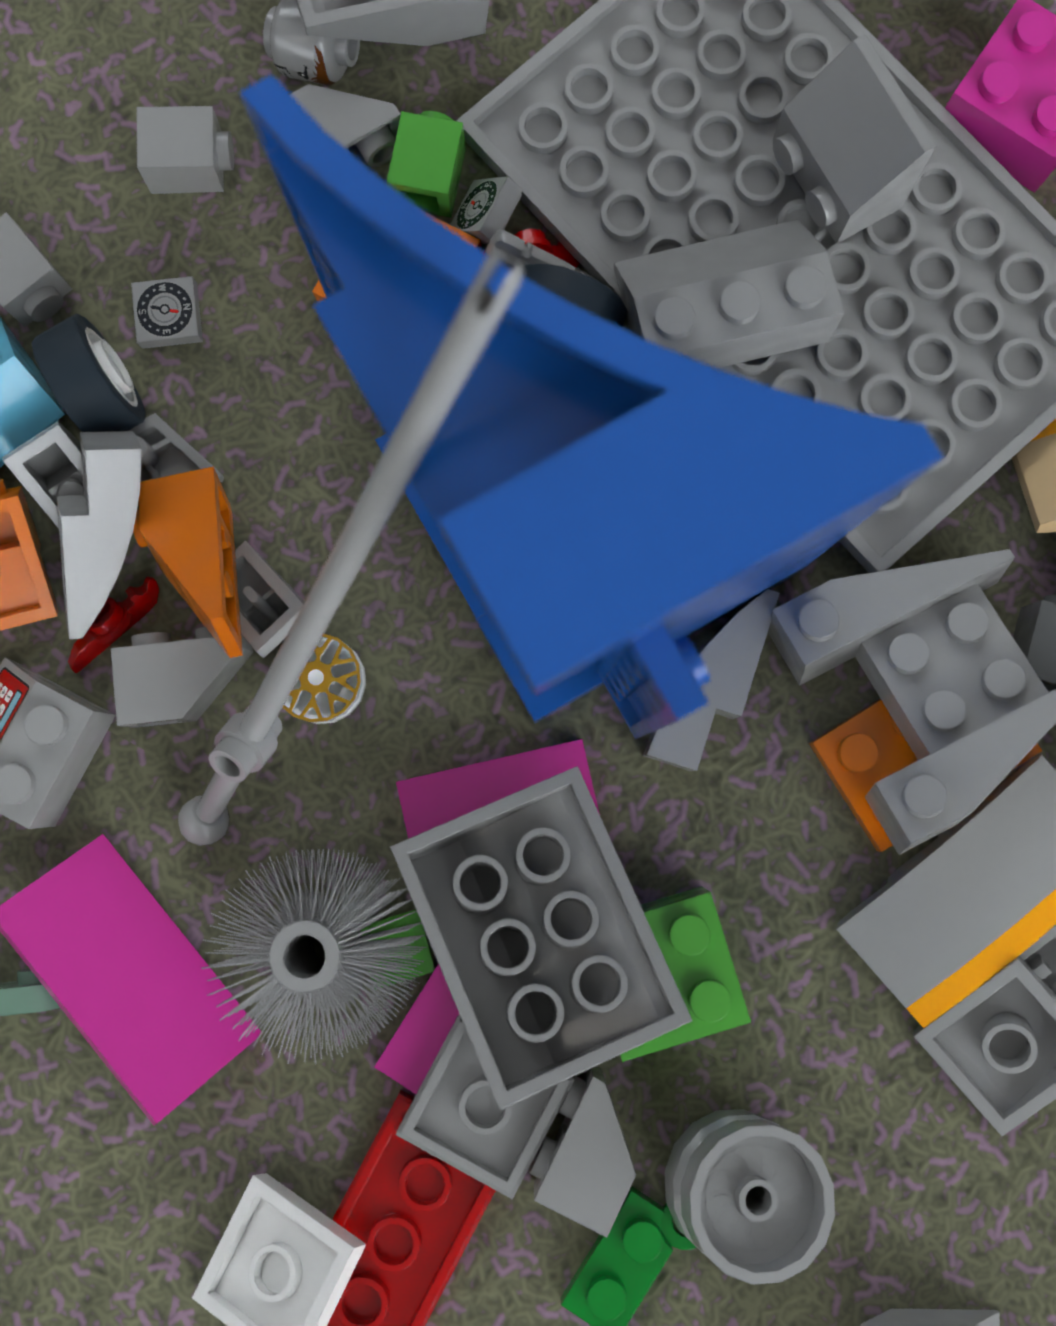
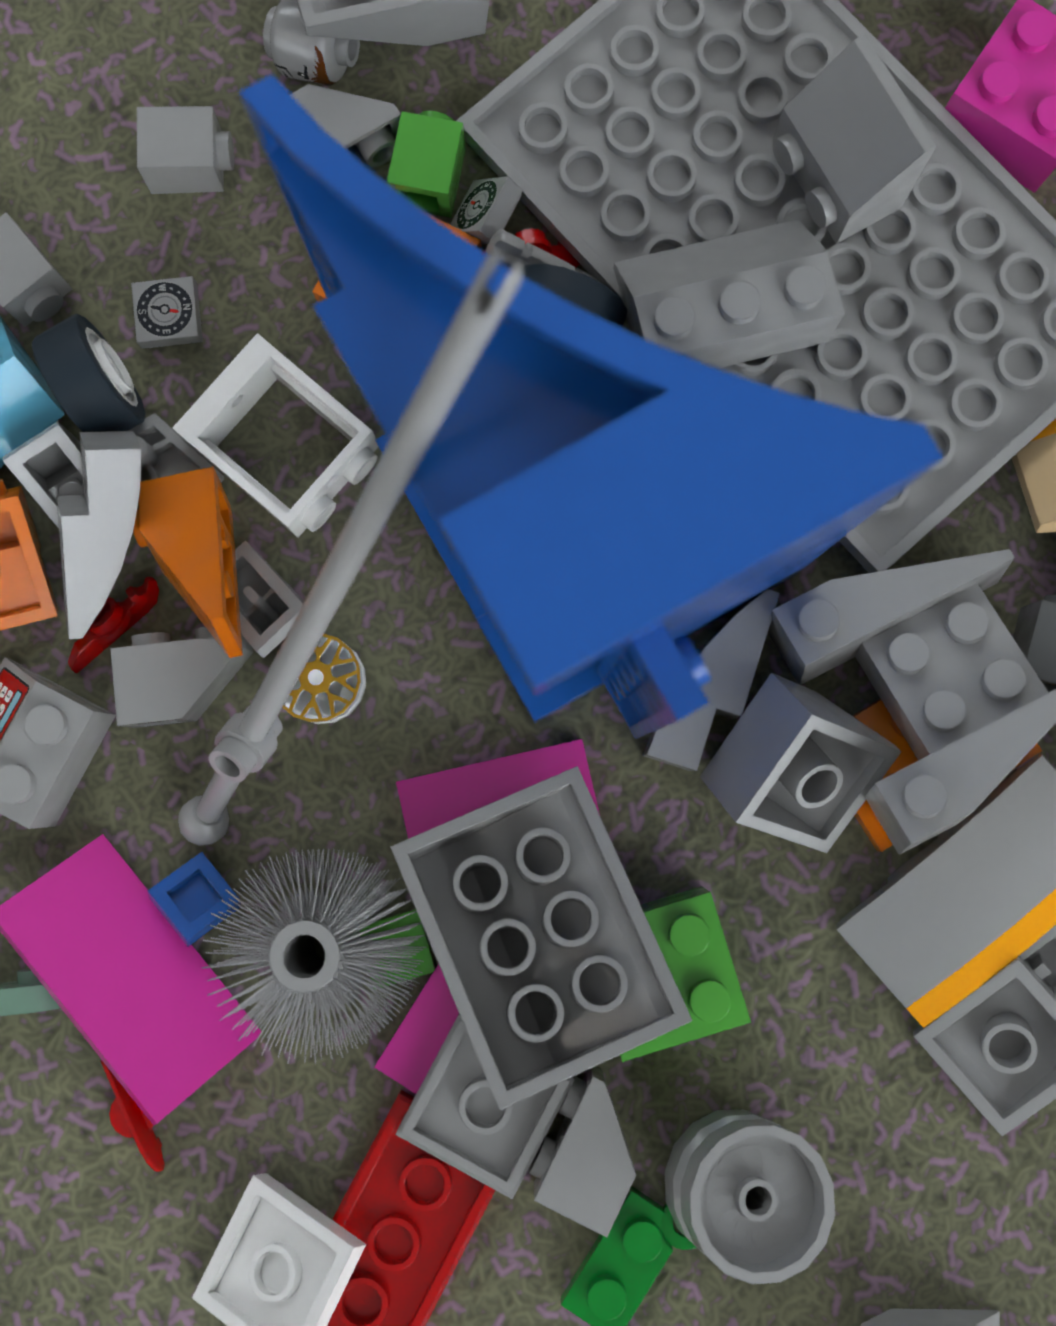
(132, 1123): none -> red piece
(191, 896): none -> blue plate
(237, 392): none -> white window
(797, 765): none -> light grey slope

